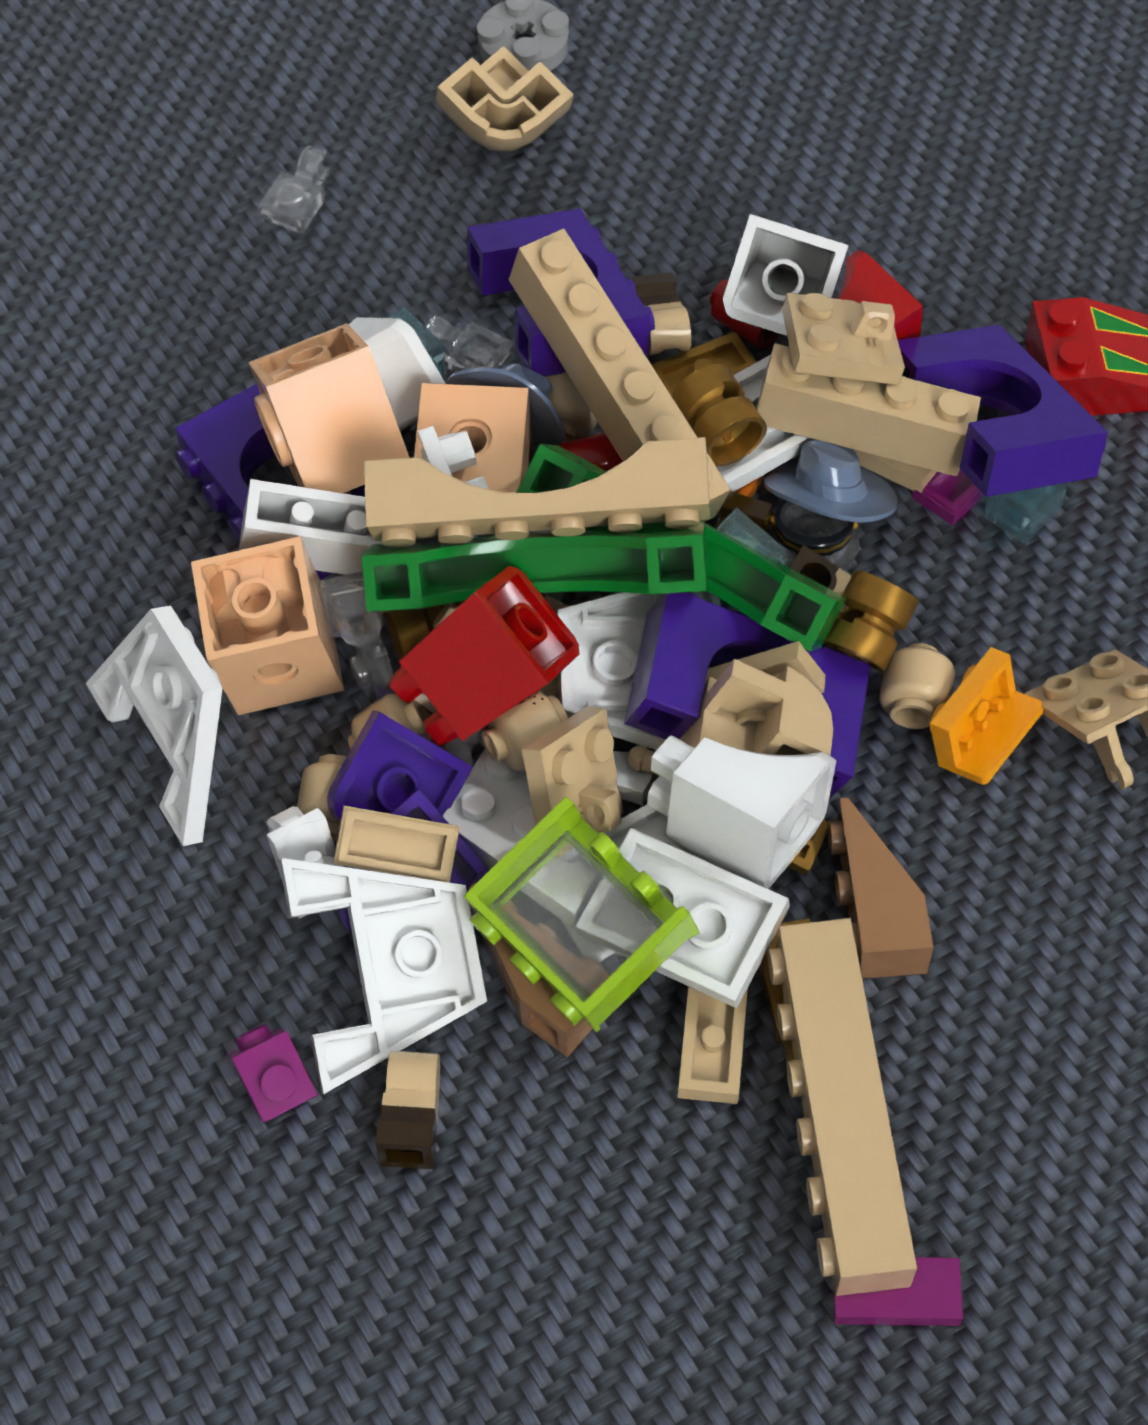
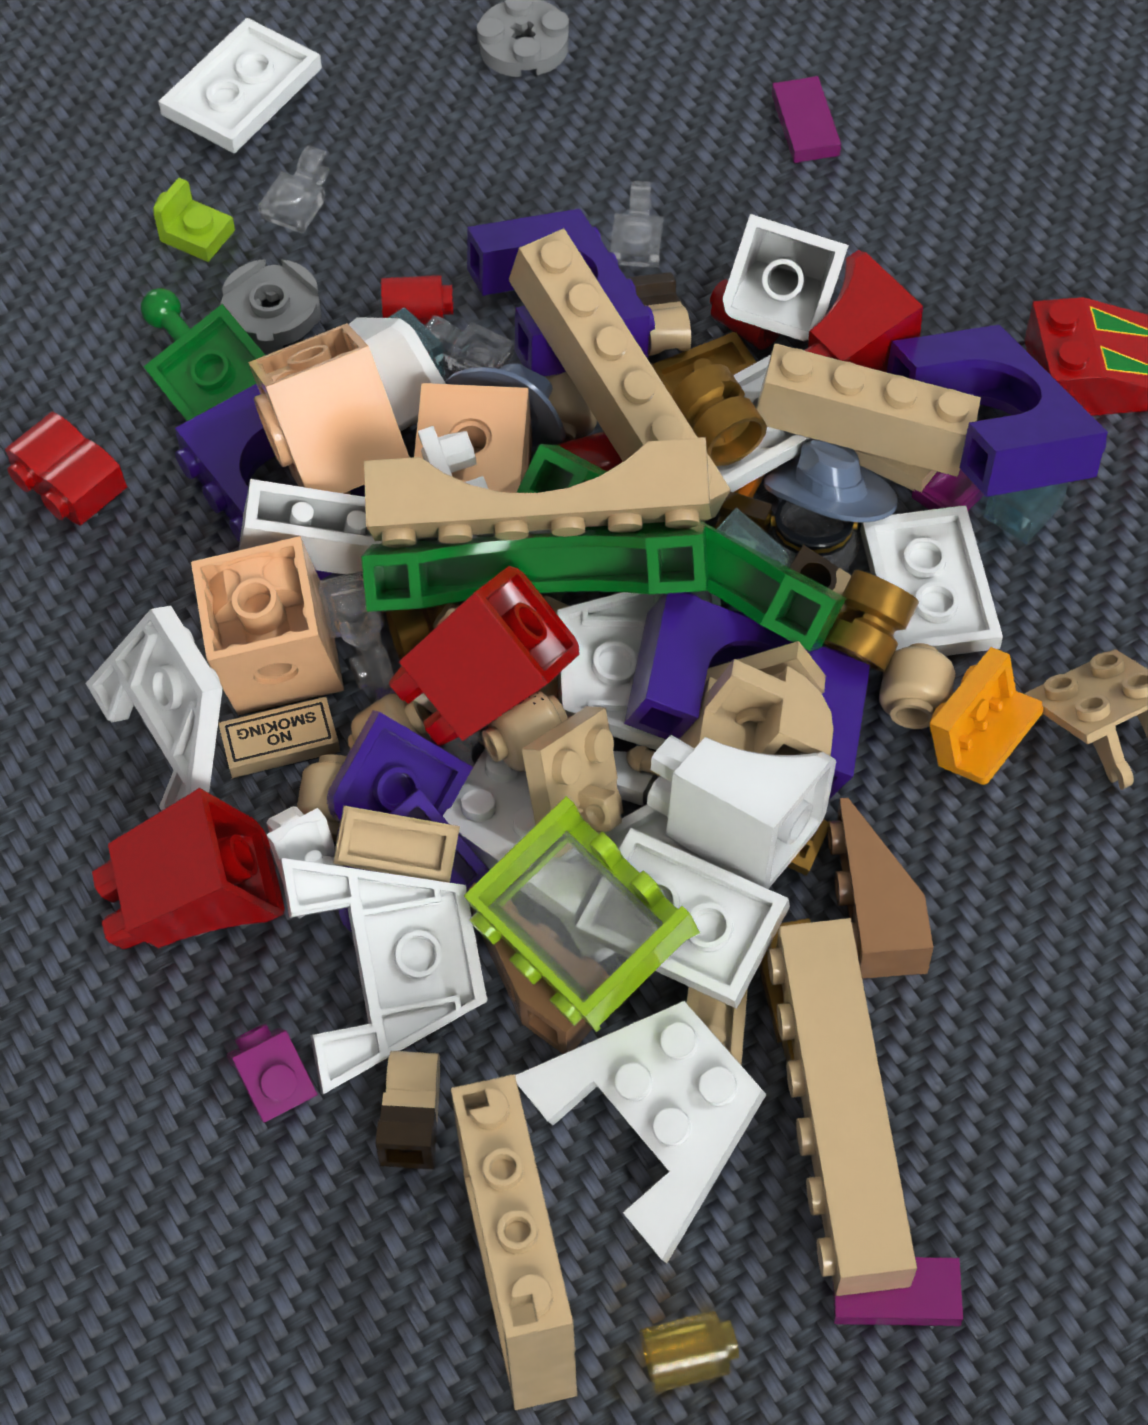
(65, 469): none -> red brick
(188, 874): none -> red hips
(190, 224): none -> lime bracket
(204, 361): none -> green plate
(240, 85): none -> white plate
(275, 325): none -> light grey plate
(279, 737): none -> tan tile
(419, 295): none -> red brick
(503, 101): tan brick -> none
(515, 1242): none -> tan window
(637, 234): none -> clear plate
(678, 1096): none -> white wing
(688, 1350): none -> clear yellow brick
(806, 119): none -> magenta tile
(842, 338): tan hinge -> none
(940, 565): none -> white plate

